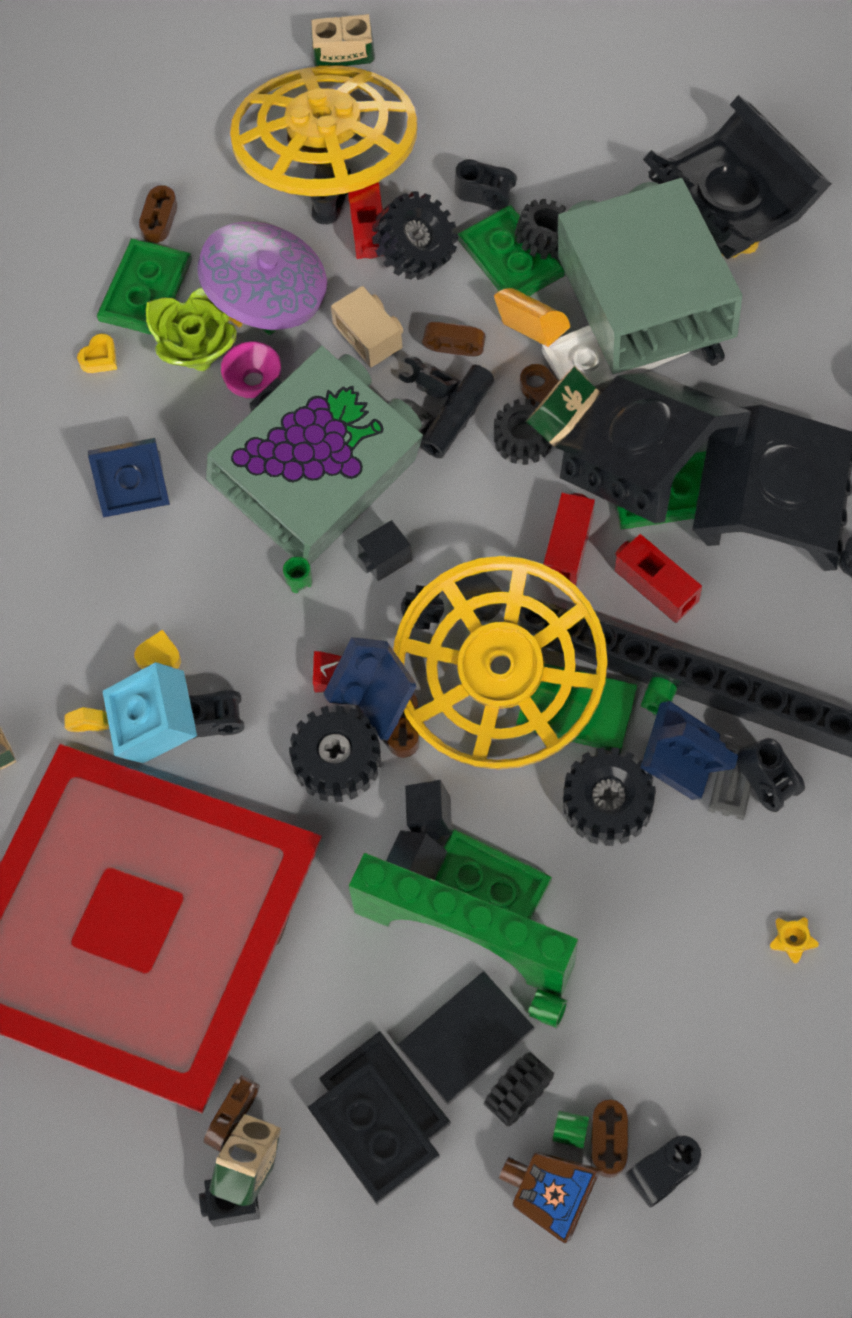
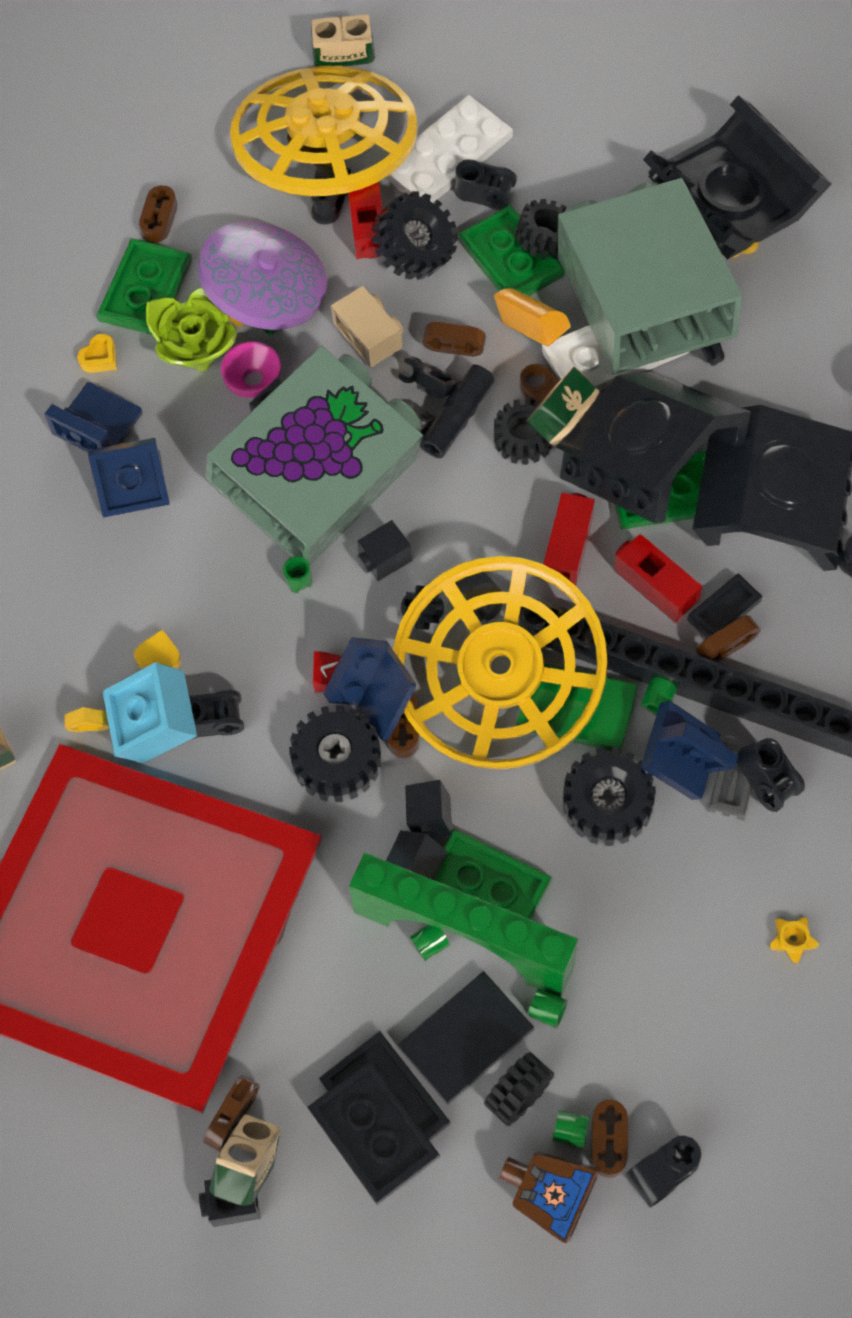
(93, 419): none -> dark blue bracket
(430, 941): none -> green hose
(459, 135): none -> white plate
(724, 606): none -> black tile
(729, 639): none -> reddish brown beam

